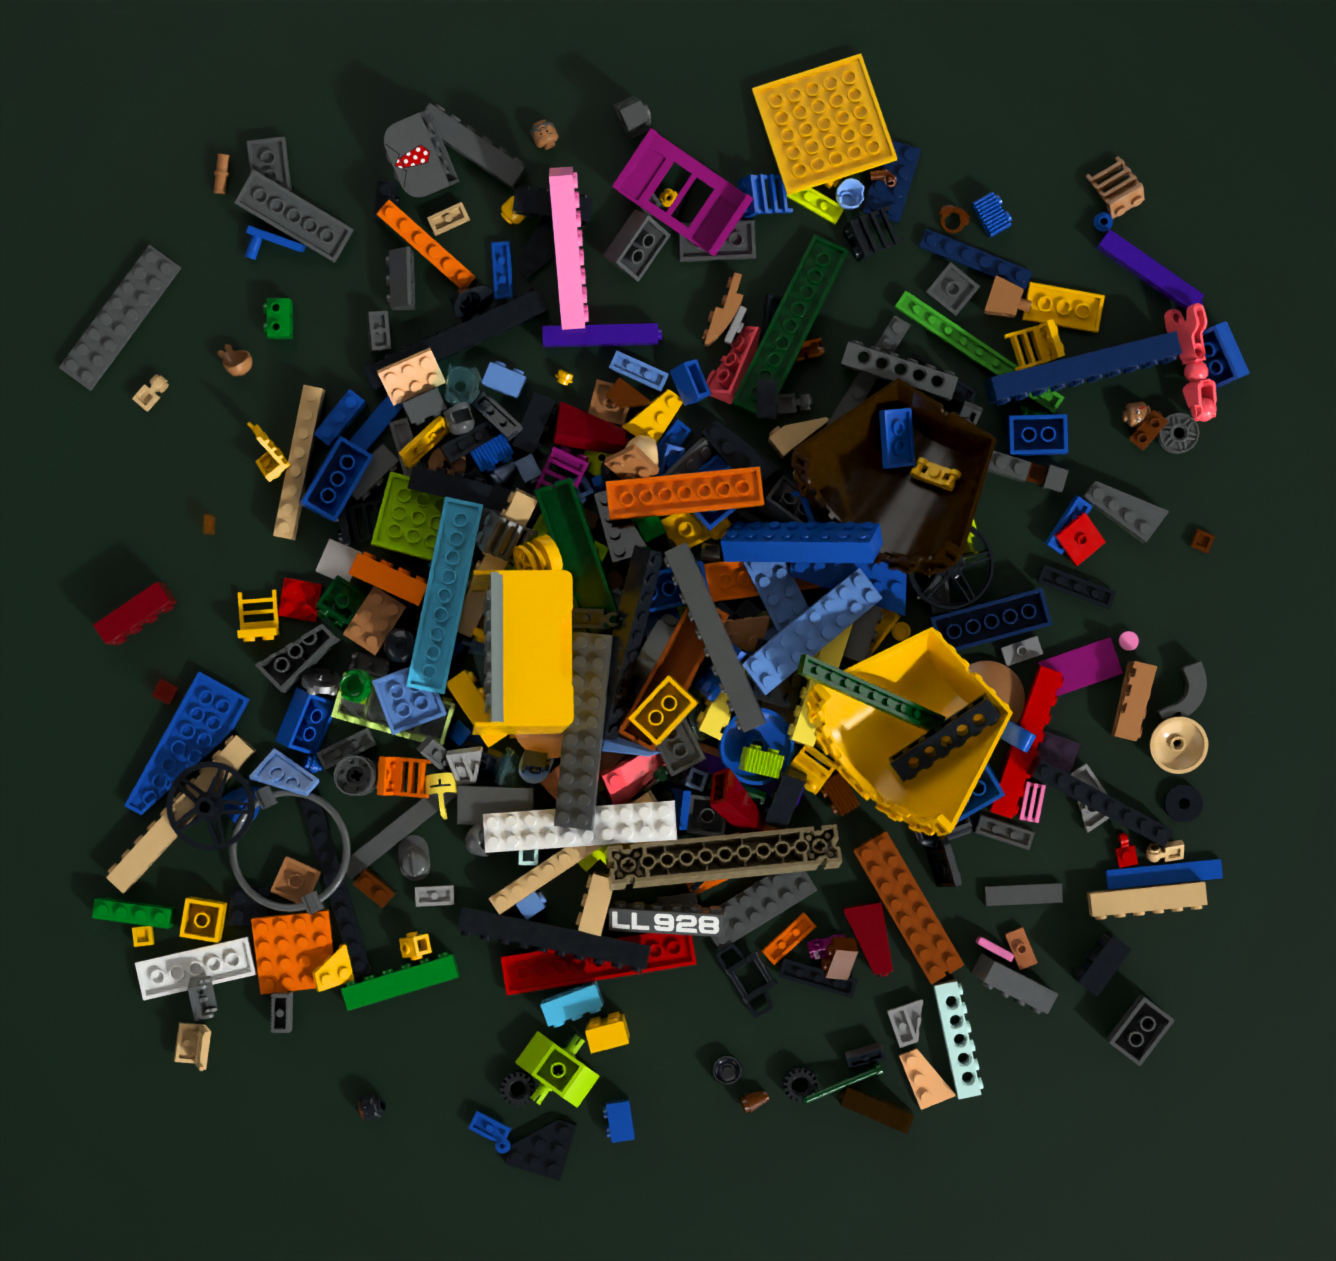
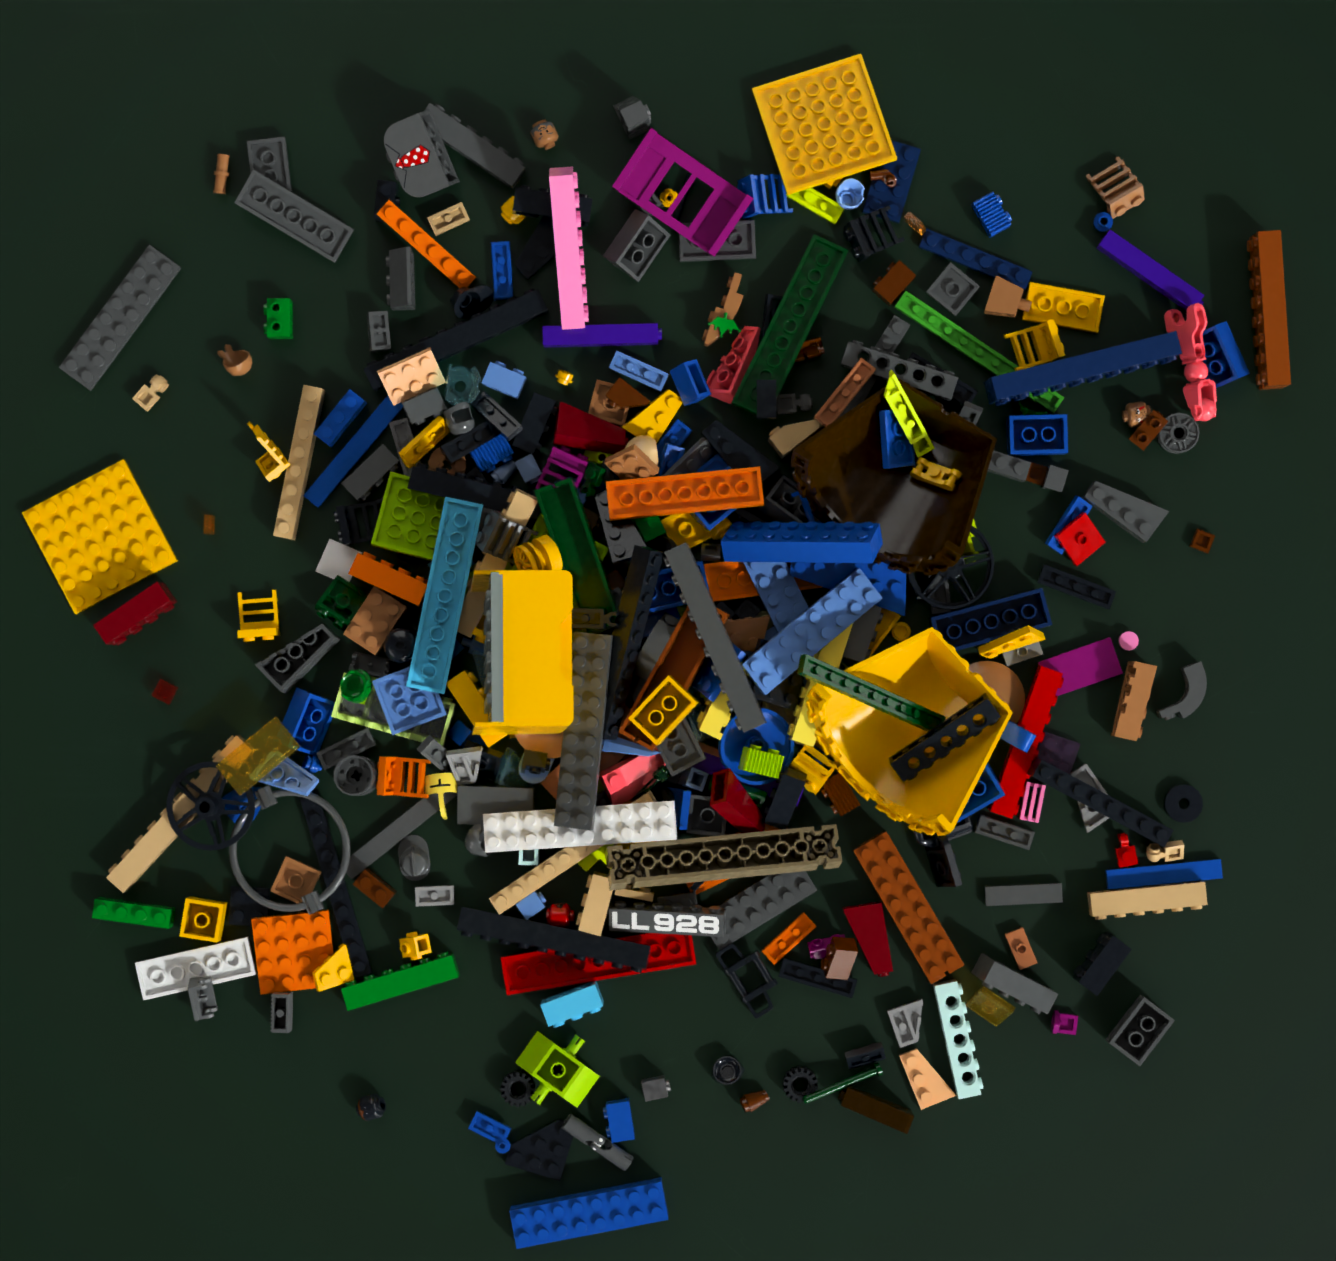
(99, 536): none -> yellow plate
(143, 936): yellow plate -> none
(192, 1044): tan plate -> none
(197, 728): blue wing -> none
(258, 234): blue piece -> none
(258, 756): none -> clear yellow tile
(299, 599): red plate -> none
(320, 681): flat silver plate -> none
(336, 479): blue slope -> none
(560, 915): none -> red head
(588, 1213): none -> blue brick
(591, 1138): none -> dark grey piece
(593, 475): none -> dark green plate
(607, 1032): yellow brick -> none
(641, 894): none -> tan plate
(655, 1088): none -> flat silver brick
(724, 324): none -> green piece
(736, 325): light grey plate -> none
(845, 392): none -> nougat tile
(893, 283): none -> reddish brown brick
(907, 416): none -> neon yellow wedge
(915, 223): none -> clear orange tile
(963, 215): reddish brown piece -> none
(990, 1006): none -> clear yellow plate
(994, 948): bright pink tile -> none
(1011, 641): none -> yellow wing
(1064, 1023): none -> magenta tile
(1187, 754): tan dish -> none
(1269, 310): none -> dark orange piece

